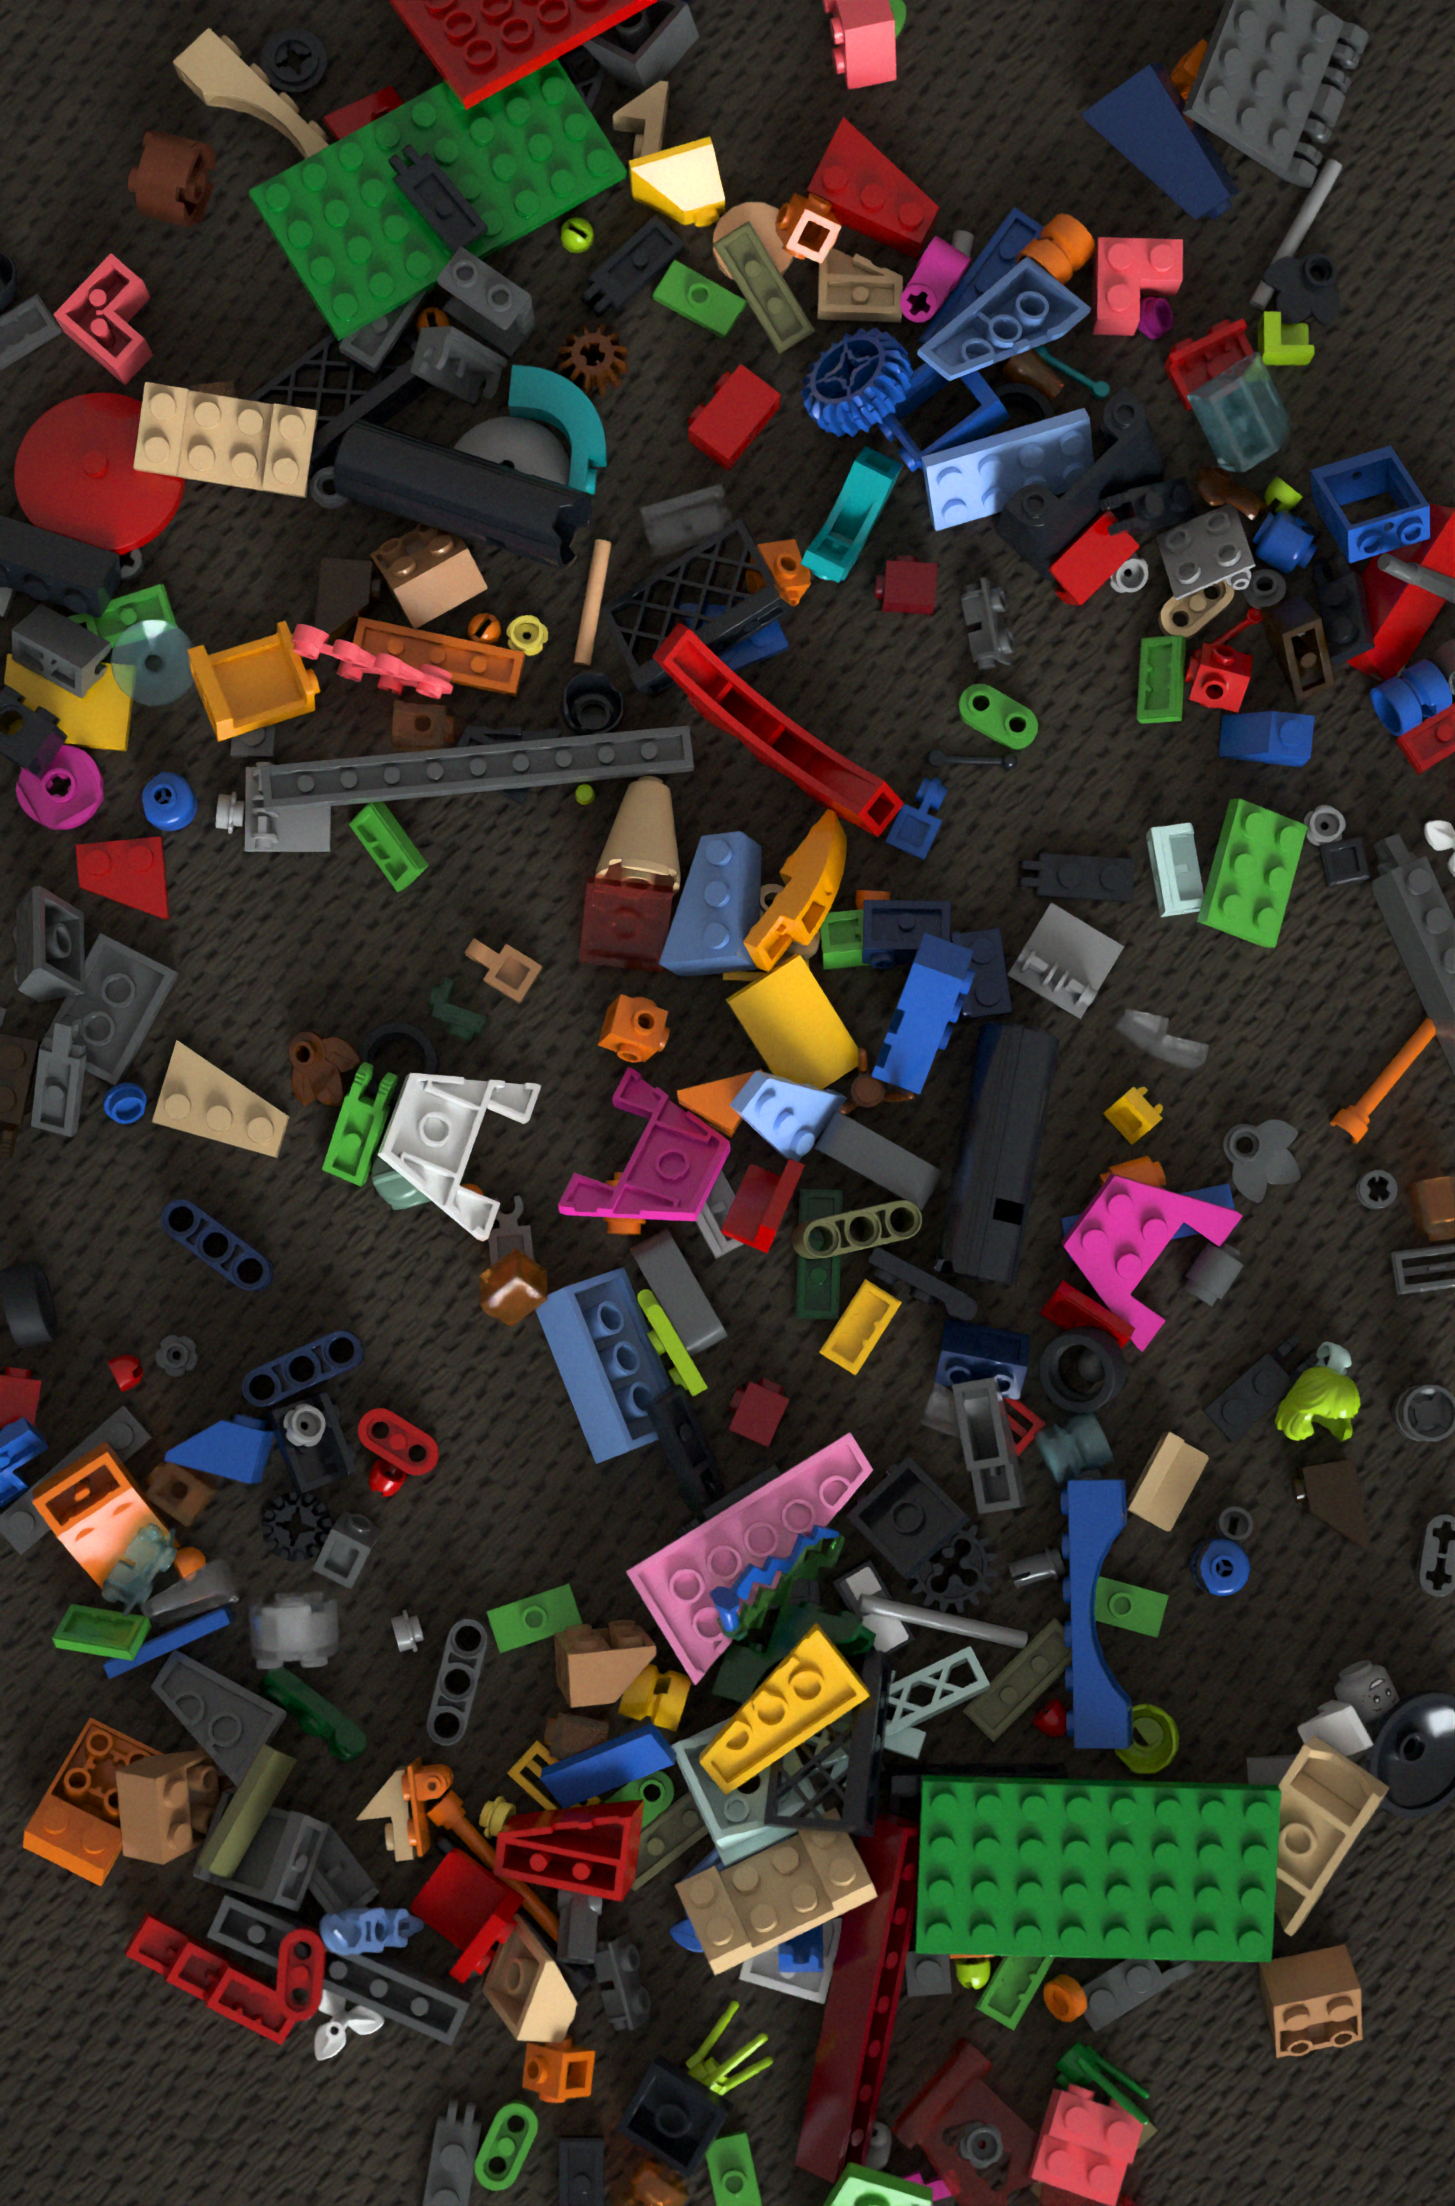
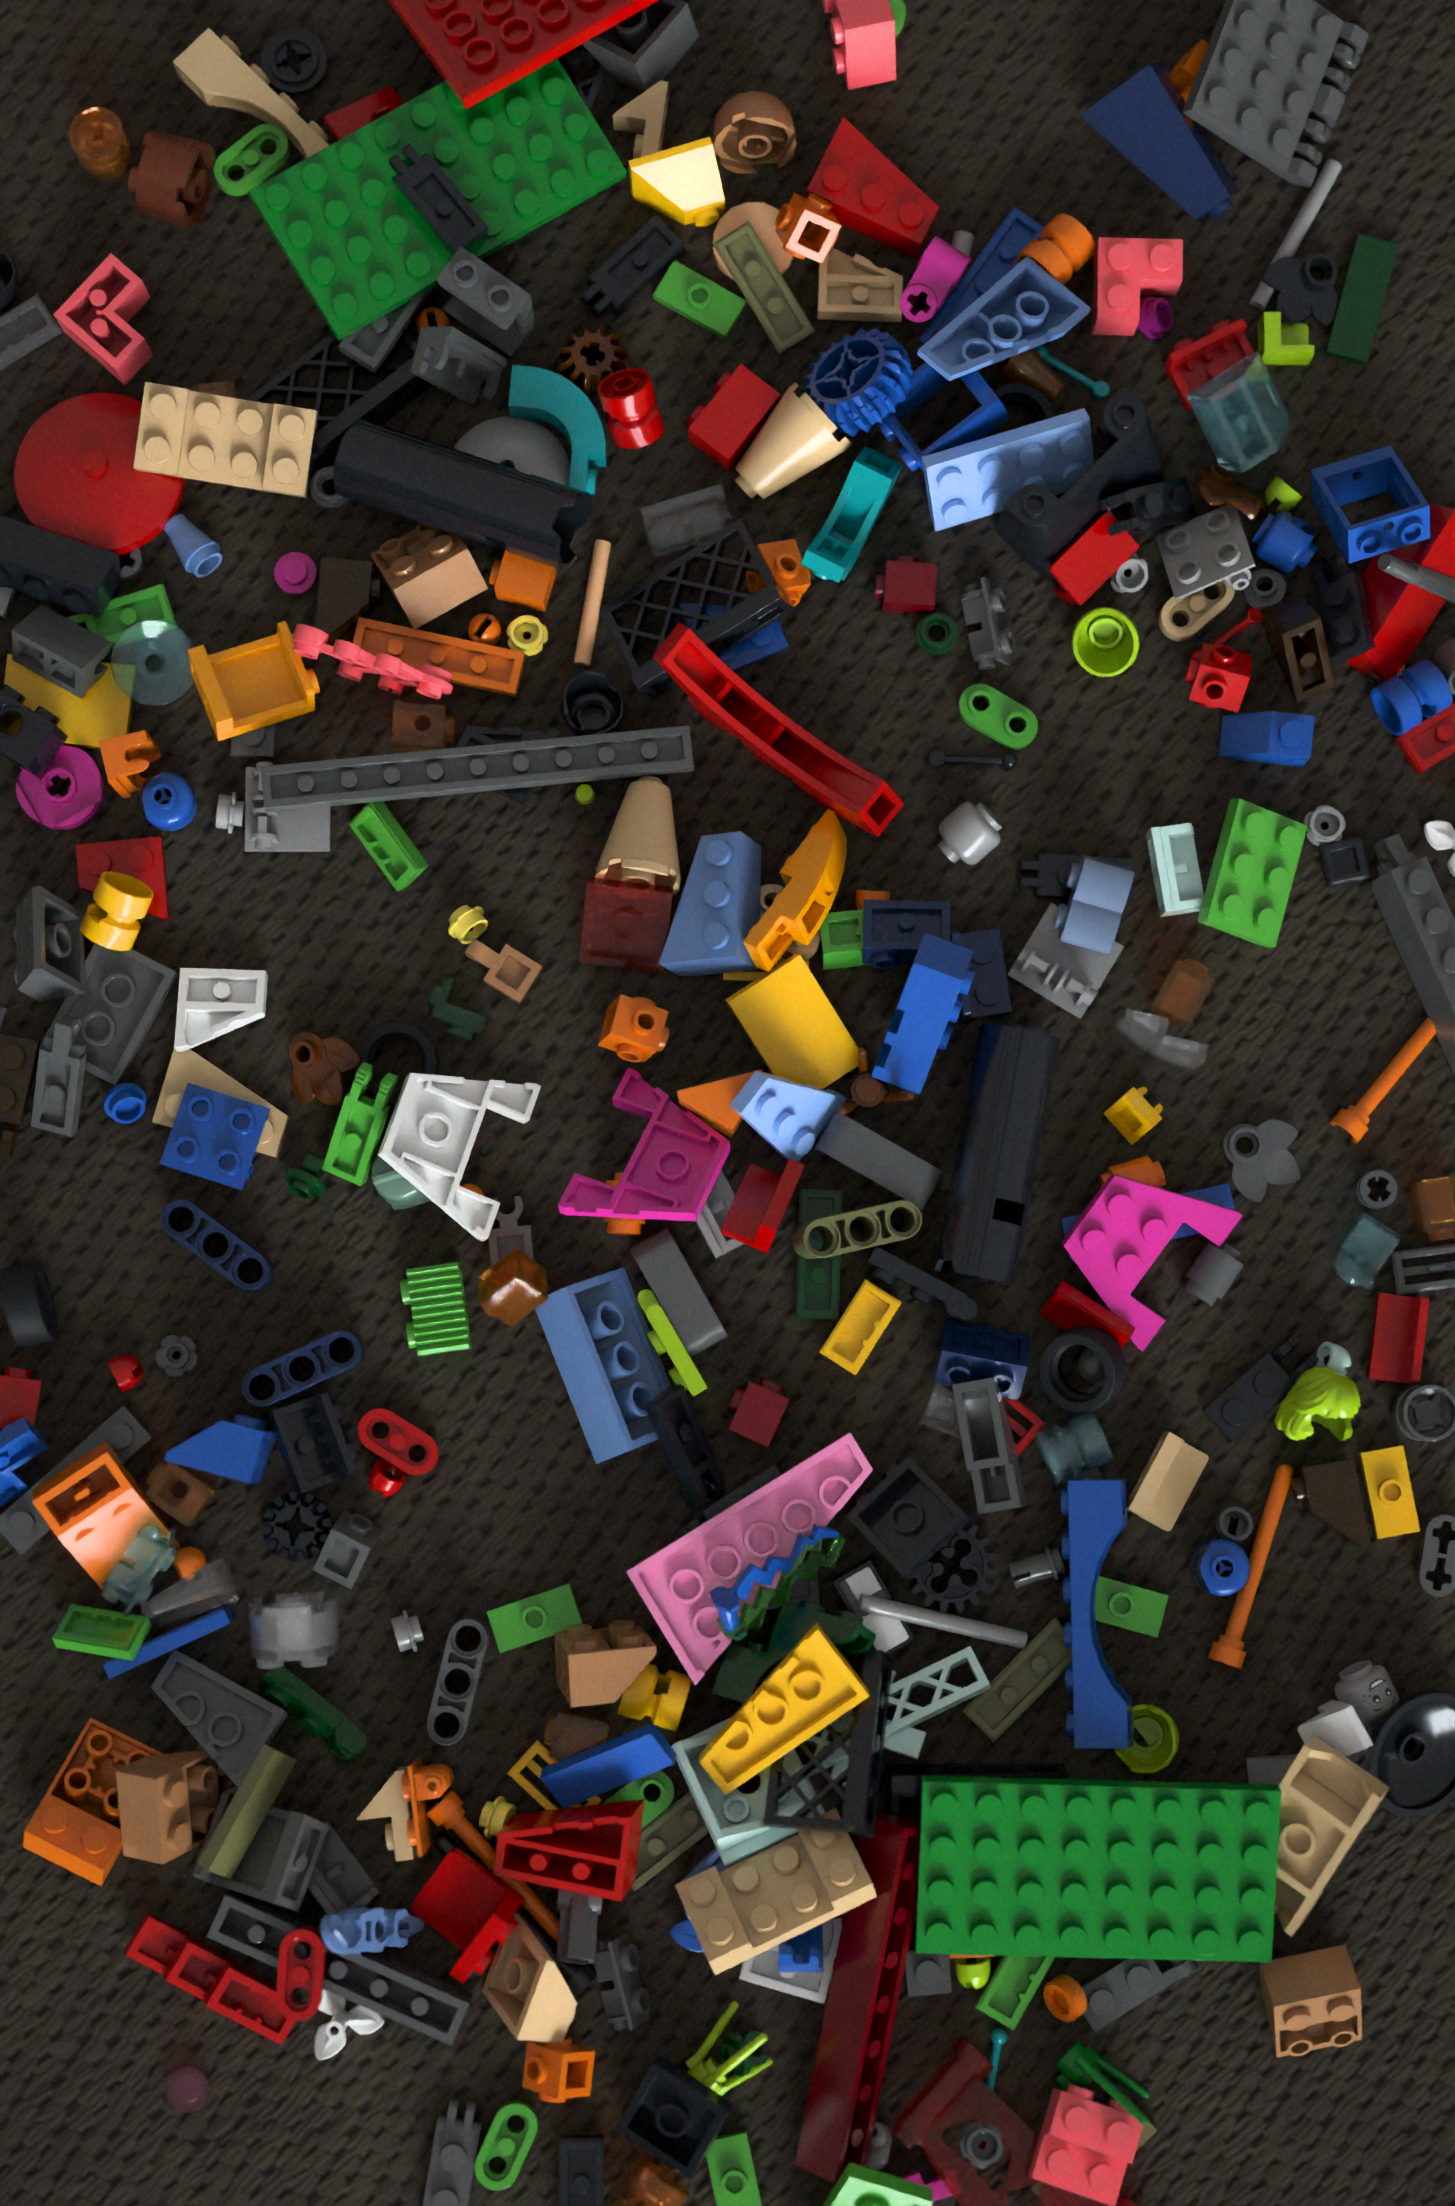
(101, 143): none -> clear orange wheel
(114, 916): none -> yellow wheel
(127, 757): none -> orange hinge
(188, 2088): none -> clear pink tile
(195, 548): none -> medium blue cone
(215, 1136): none -> blue hinge
(217, 1003): none -> white wing
(248, 157): none -> bright green plate
(295, 573): none -> dark pink plate
(306, 1181): none -> dark green plate
(314, 1421): light grey plate -> none
(437, 1309): none -> bright green brick
(463, 920): none -> light yellow plate
(522, 581): none -> orange brick
(572, 239): lime hinge -> none
(633, 413): none -> red wheel
(733, 2043): none -> dark green plate
(753, 127): none -> medium nougat cylinder
(788, 445): none -> tan cone
(915, 829): blue plate -> none
(940, 621): none -> dark green plate
(969, 833): none -> light grey head
(998, 2037): none -> teal hinge
(1054, 1721): red hinge -> none
(1094, 904): none -> sand blue brick
(1105, 641): none -> lime piece
(1161, 679): bright green plate -> none
(1182, 992): none -> clear orange brick
(1229, 1646): none -> orange piece
(1361, 299): none -> dark green tile
(1365, 1251): none -> clear light blue bracket
(1389, 1492): none -> yellow plate
(1398, 1338): none -> red panel

